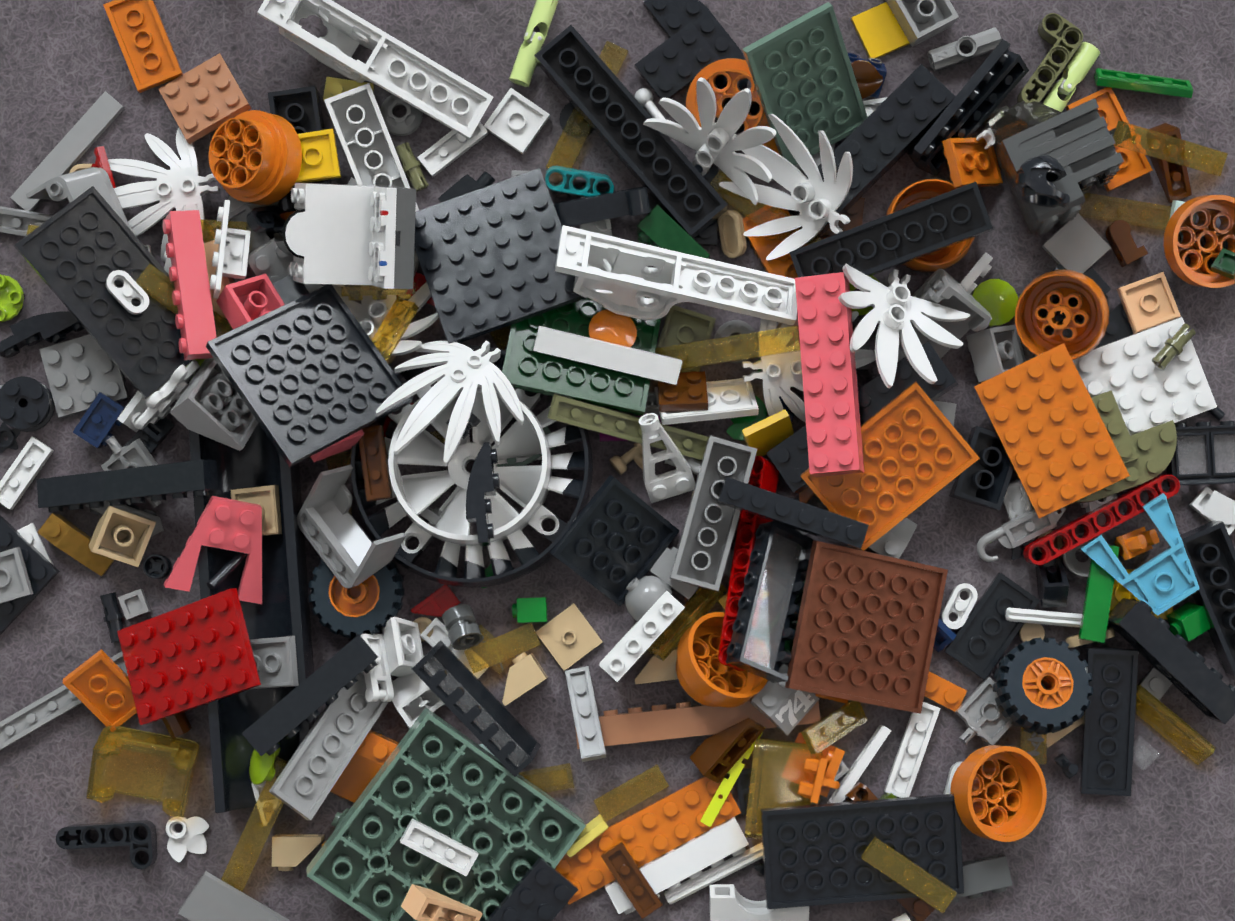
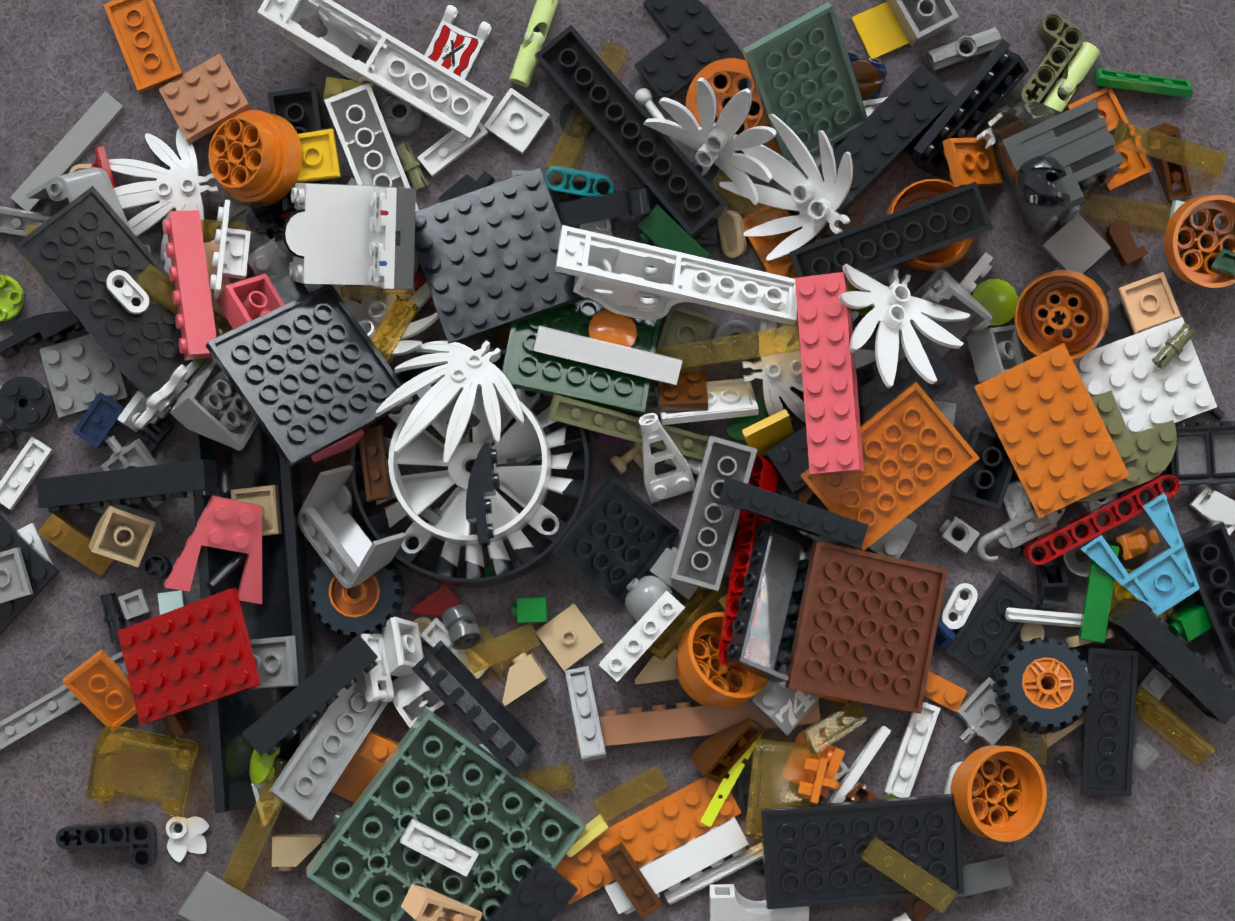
(170, 601): none -> light aqua tile
(455, 47): none -> flag
(967, 539): none -> light grey brick

